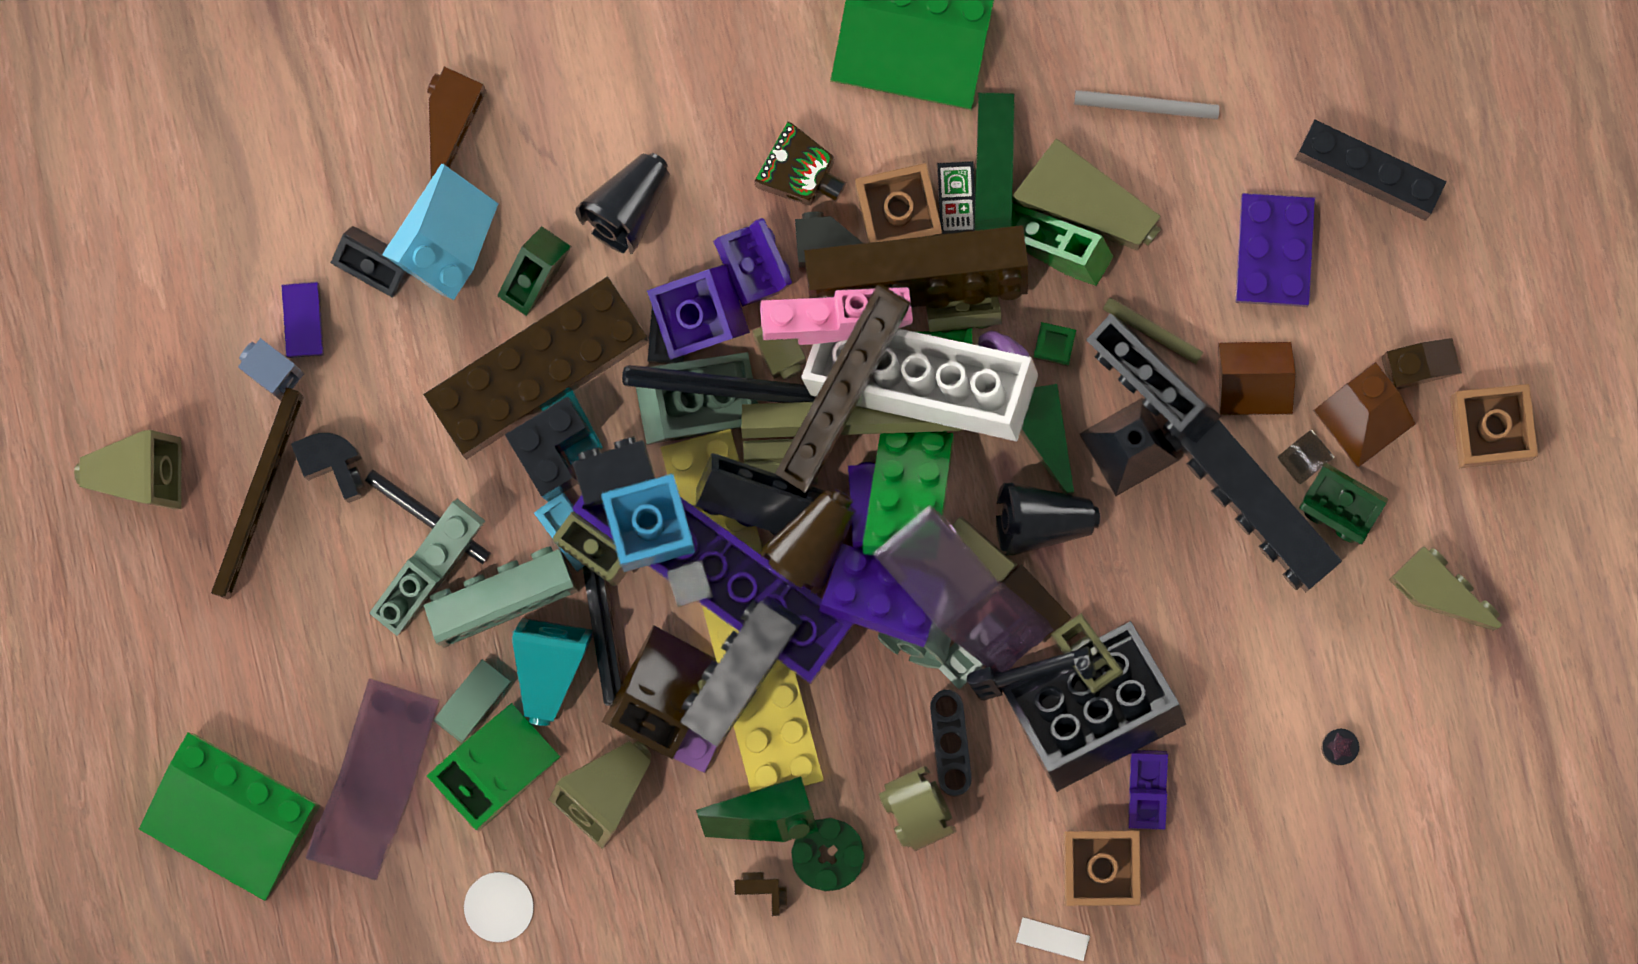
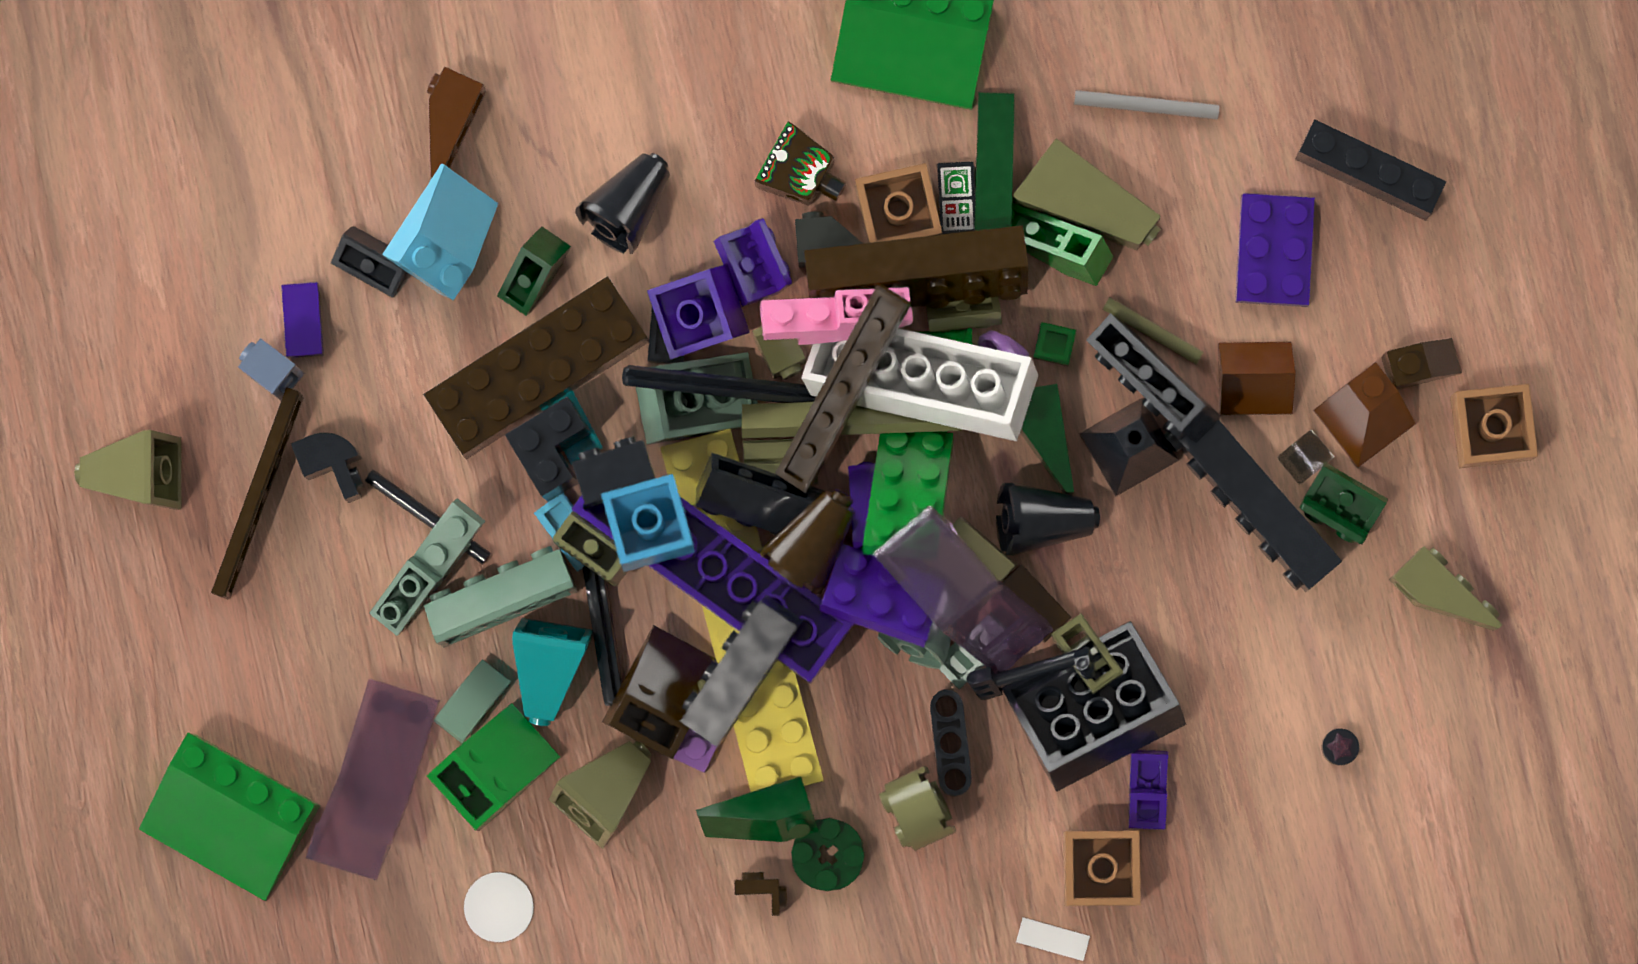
(690, 583): clear smoke slope -> none

